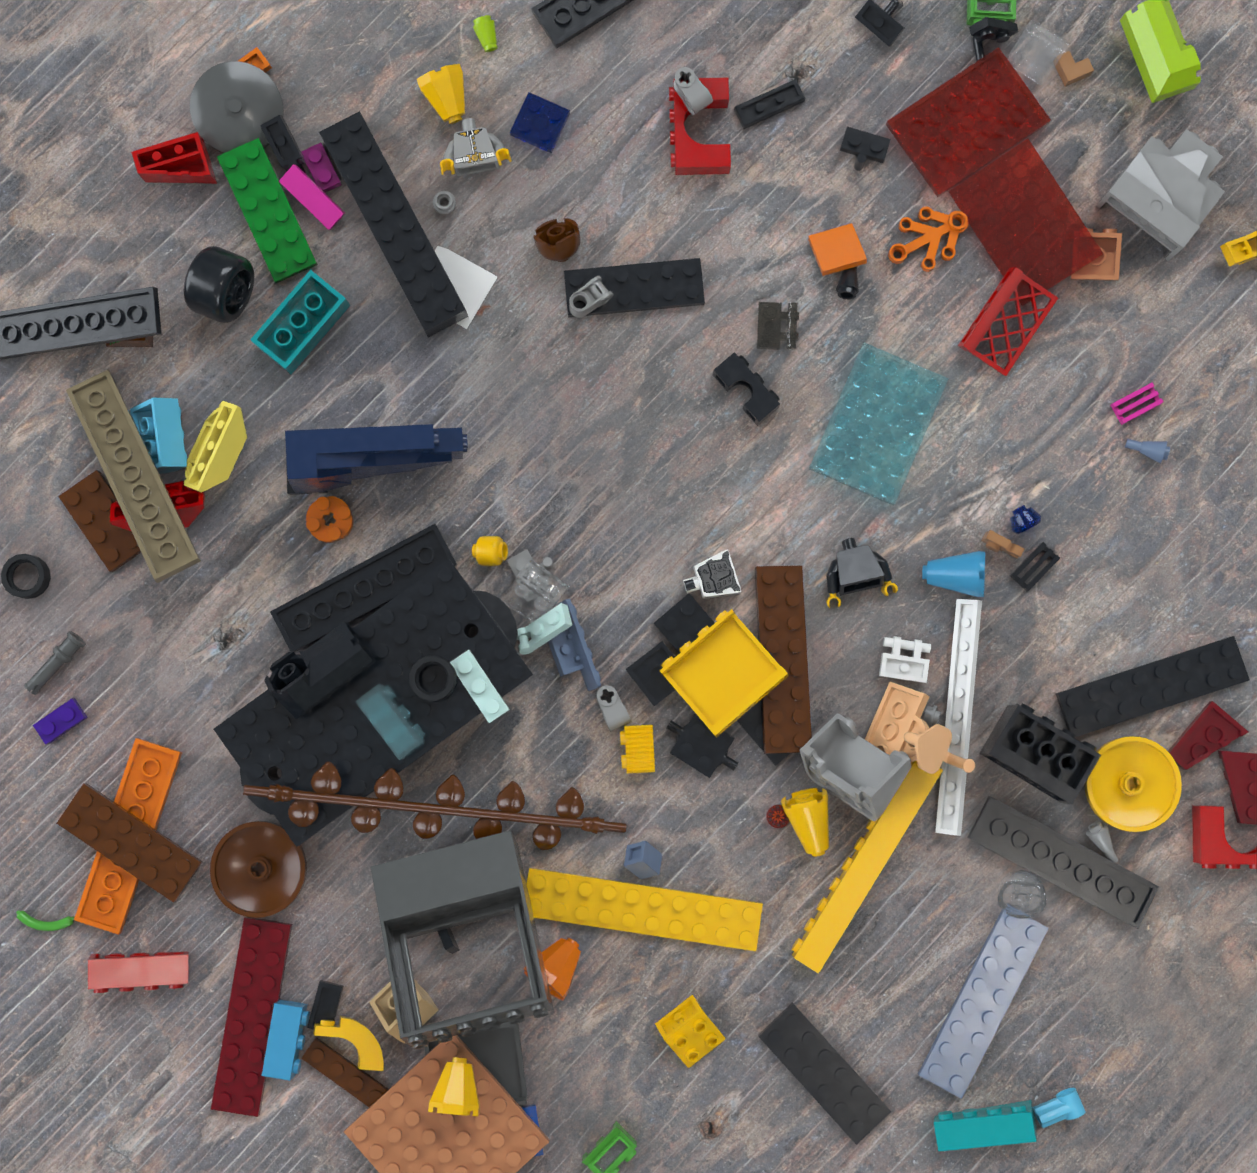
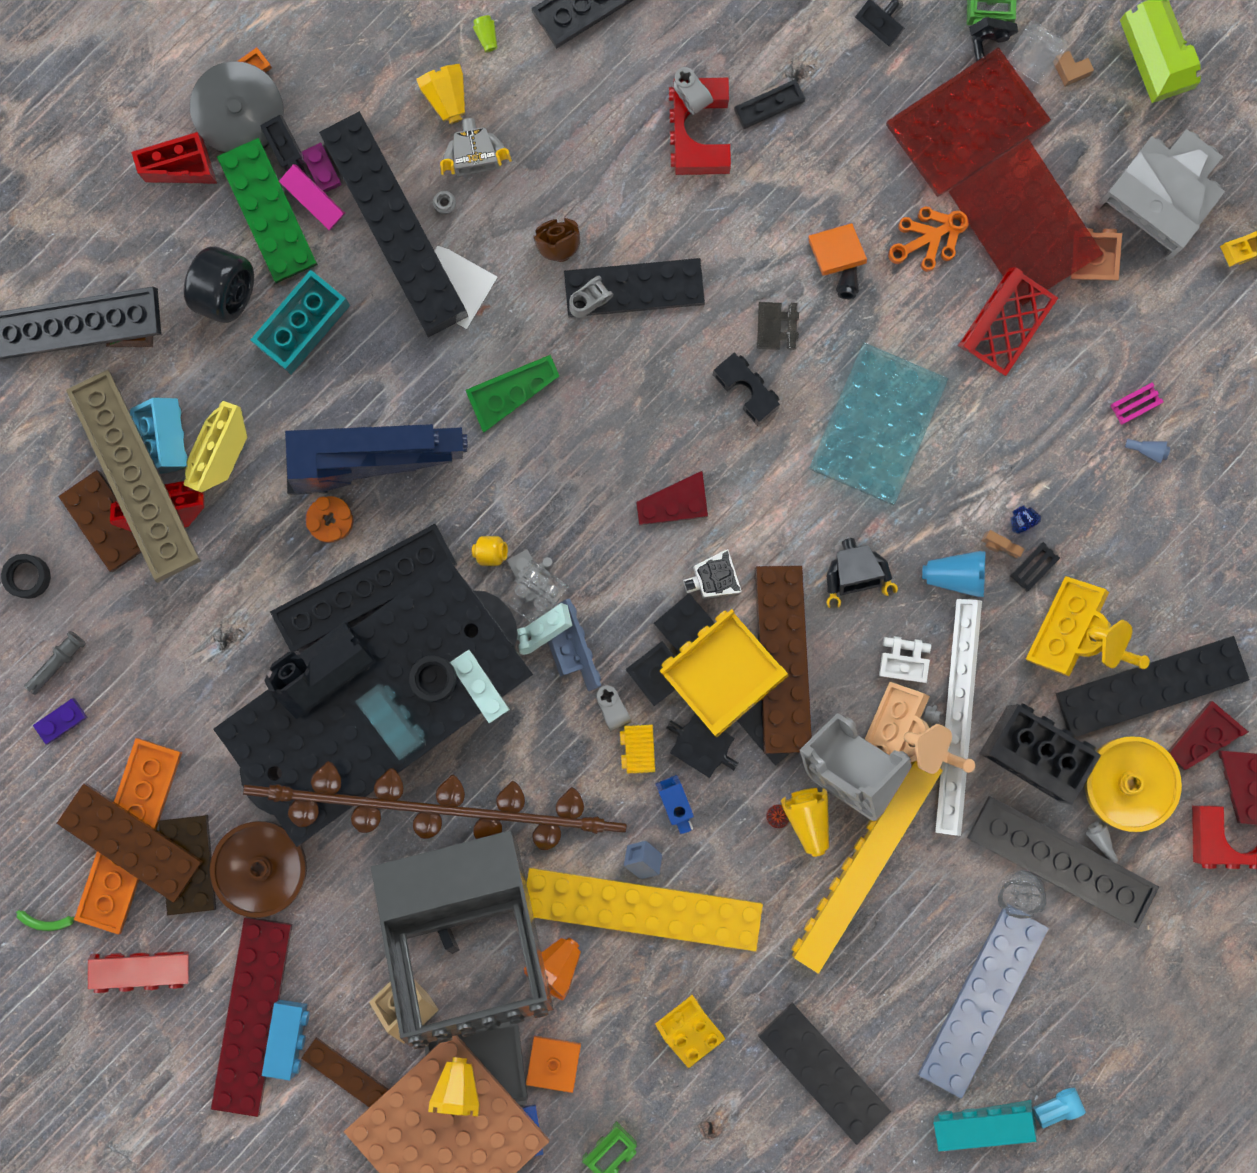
(193, 836): none -> dark brown plate
(325, 1003): black tile -> none
(367, 1046): yellow arch -> none
(505, 393): none -> green wing
(540, 122): clear blue plate -> none
(553, 1064): none -> orange plate
(672, 797): none -> blue torso
(675, 503): none -> dark red wing
(864, 146): black plate -> none
(1073, 625): none -> yellow plate

